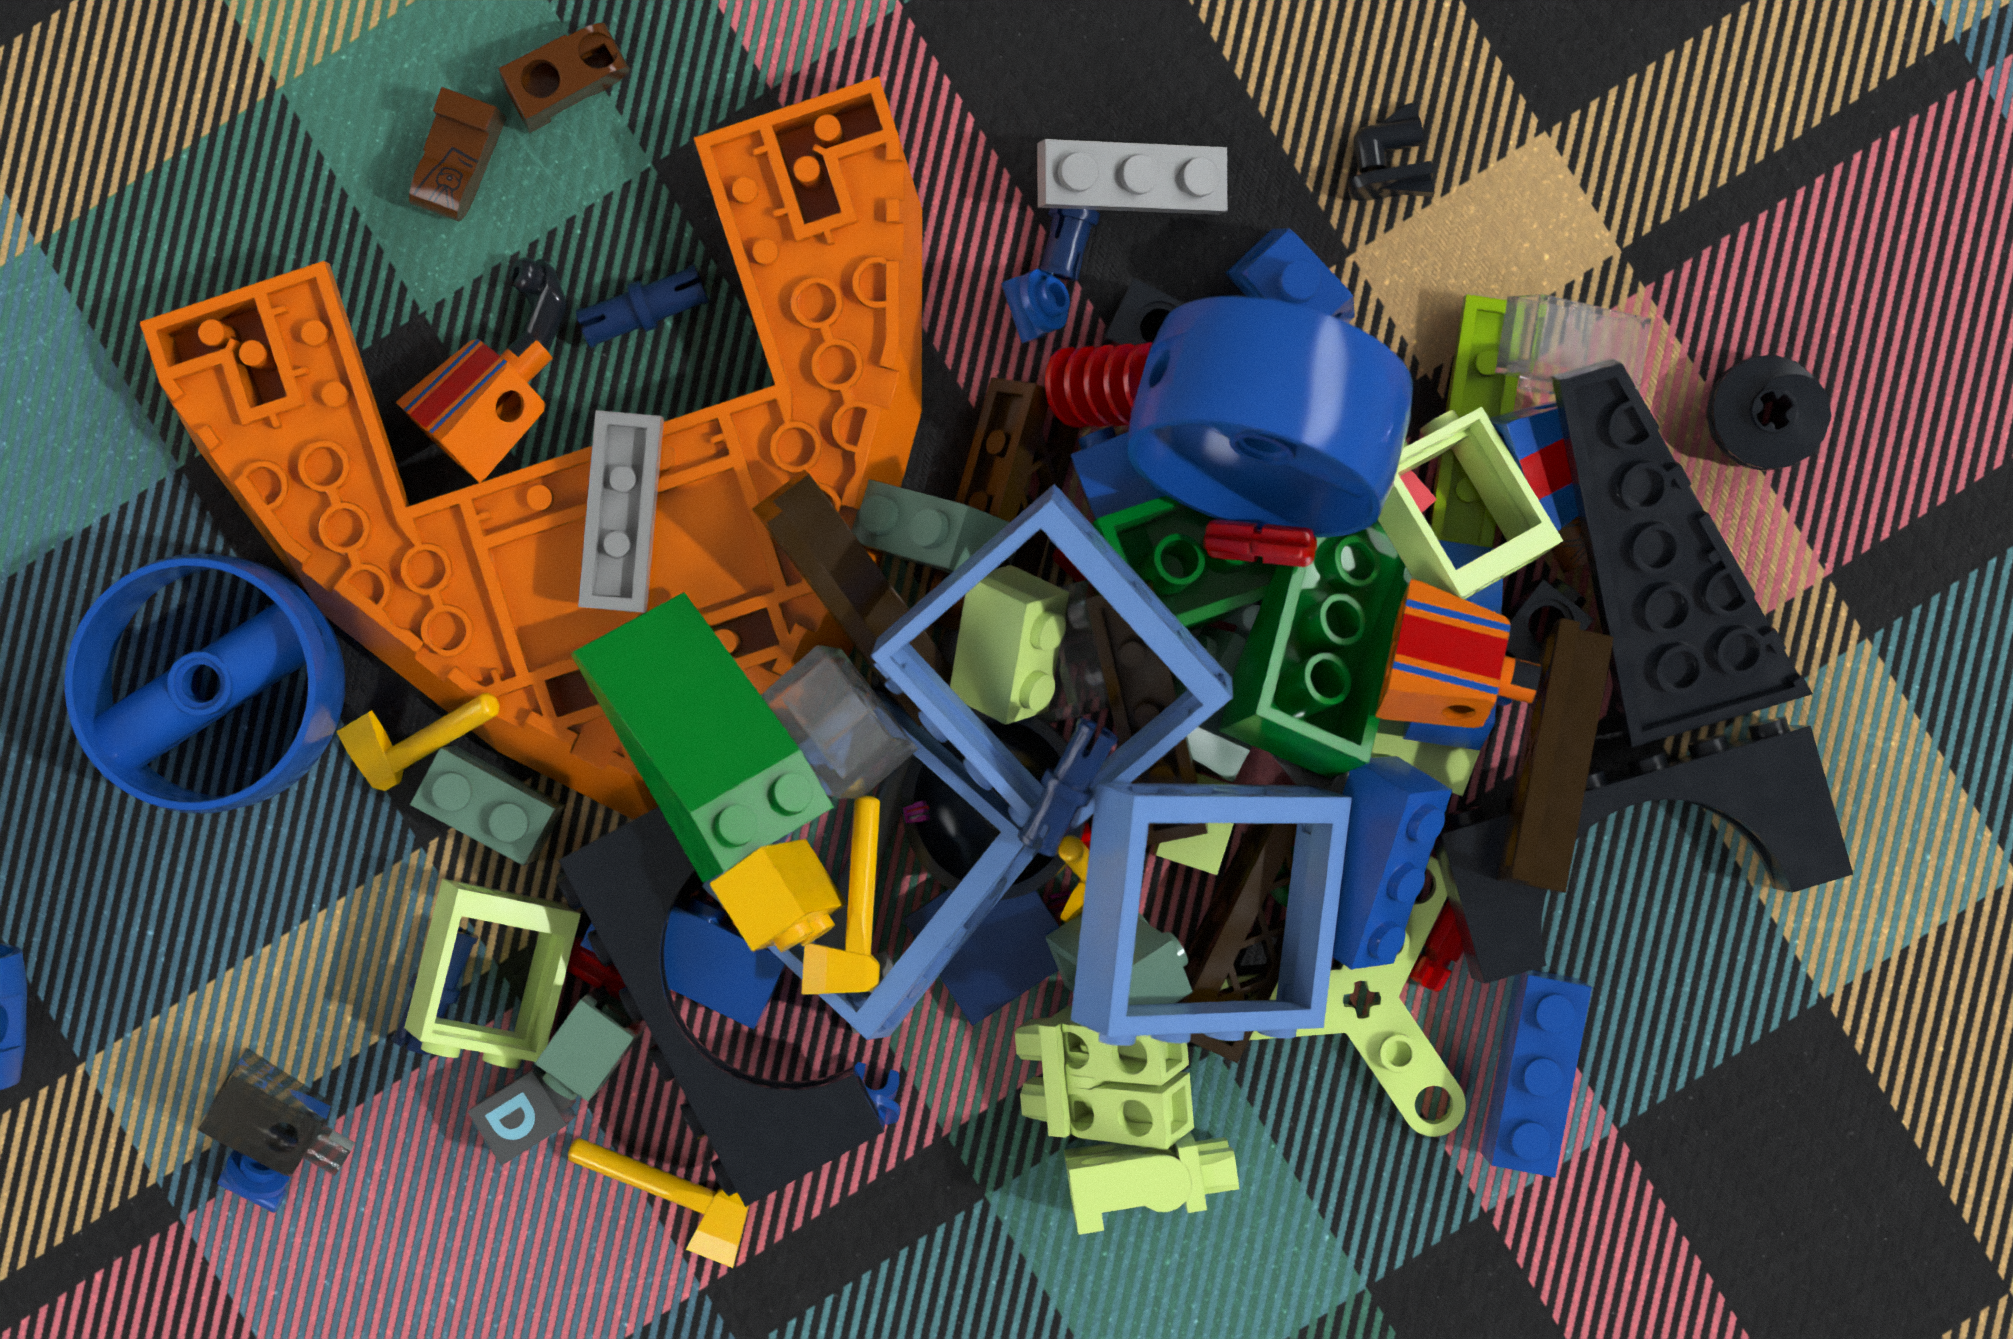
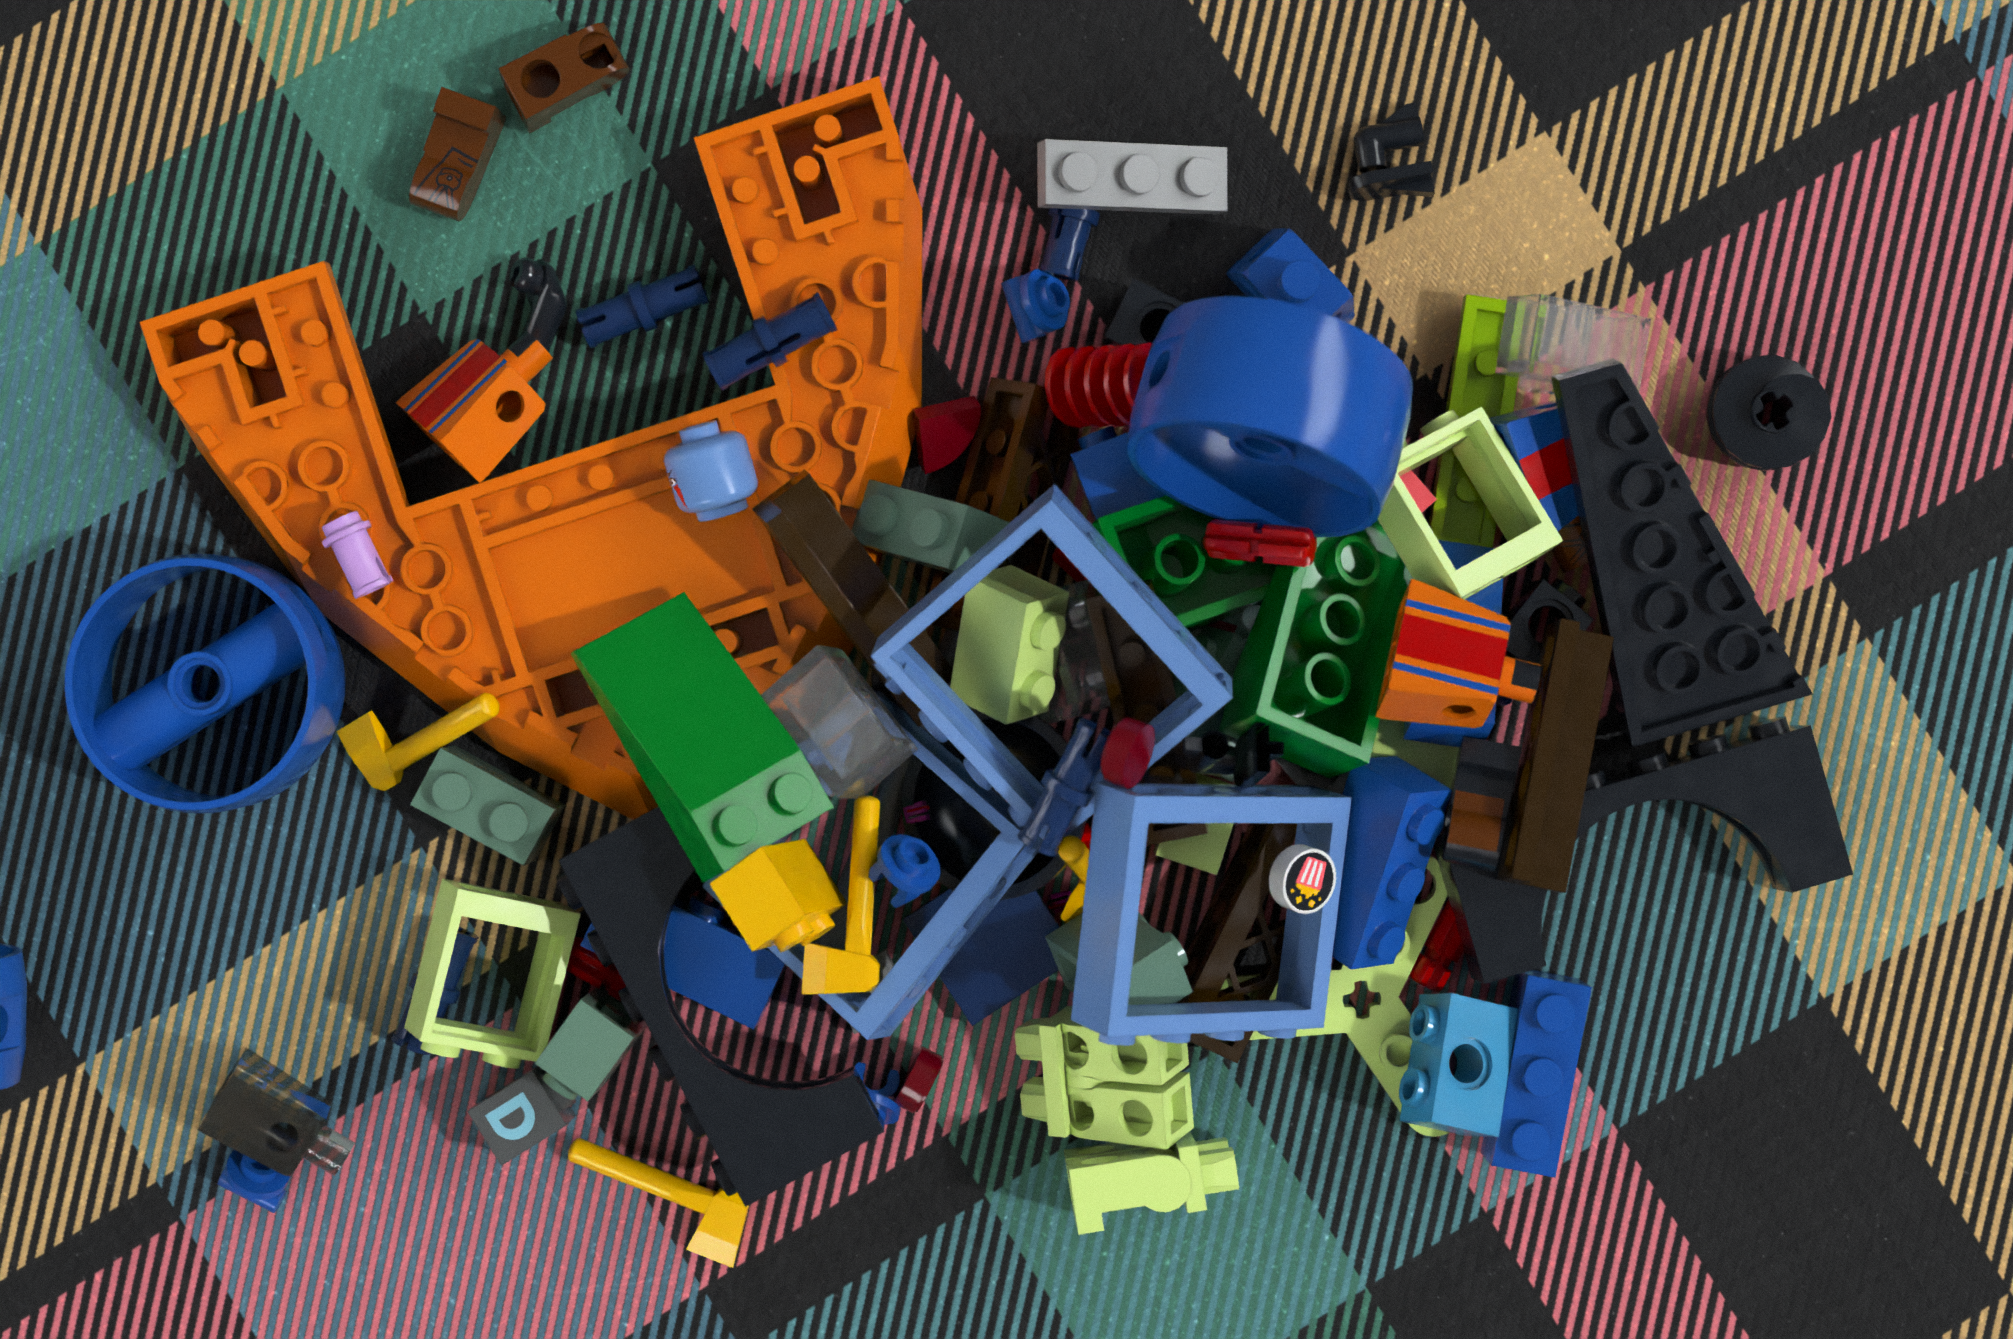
(356, 554): none -> lavender pin
(621, 511): light grey plate -> none
(710, 471): none -> medium blue head
(769, 341): none -> dark blue pin
(907, 865): none -> blue plate
(919, 1080): none -> dark red tile
(945, 431): none -> dark red tile
(1127, 752): none -> dark red tile
(1247, 761): none -> black piece
(1302, 879): none -> tile
(1479, 802): none -> black leg
(1482, 1042): none -> dark azure brick

